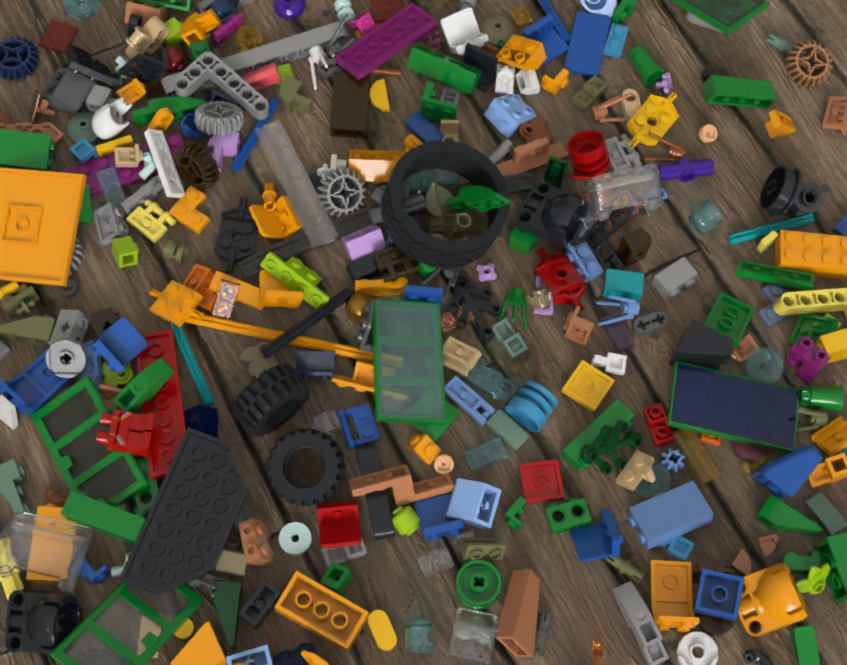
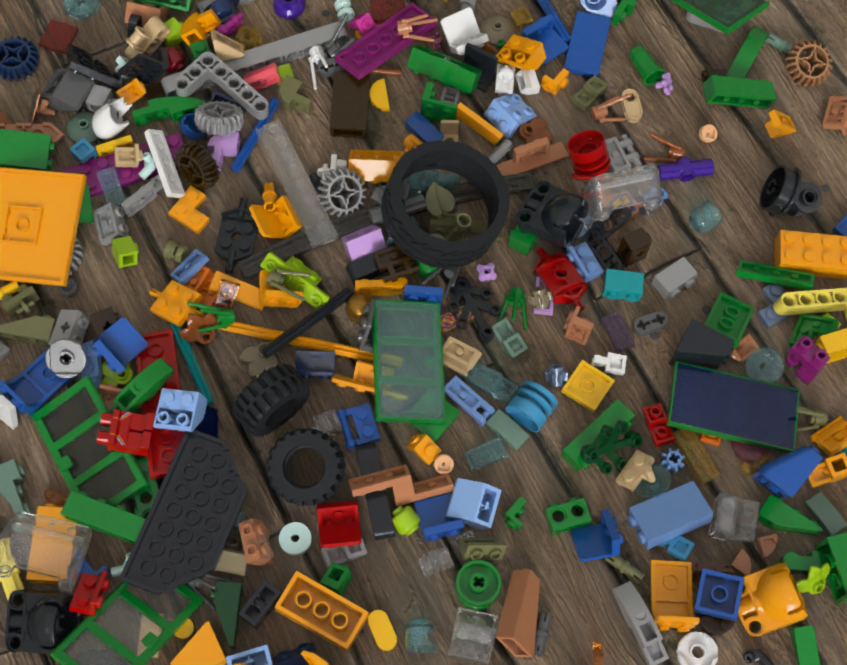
(89, 593): none -> red bracket
(147, 224): light yellow plate -> none
(161, 120): light orange beam -> none
(180, 410): none -> light blue slope
(189, 267): none -> medium blue tile
(197, 322): none -> dark orange plate
(223, 315): none -> green plant
(226, 47): none -> tan slope
(276, 280): none -> olive plant
(405, 27): none -> nougat plant
(476, 197): green slope -> none
(478, 124): none -> light orange tile
(541, 481): red plate -> none
(555, 171): dark green slope -> none
(556, 375): none -> sand blue gear
(616, 40): dark azure plate -> none
(628, 306): medium blue plant -> none
(658, 110): yellow plate -> none
(734, 518): none -> clear slope
(748, 52): none -> green slope
(764, 230): teal axle -> none
(767, 241): light yellow tile -> none
(822, 397): green plant -> none

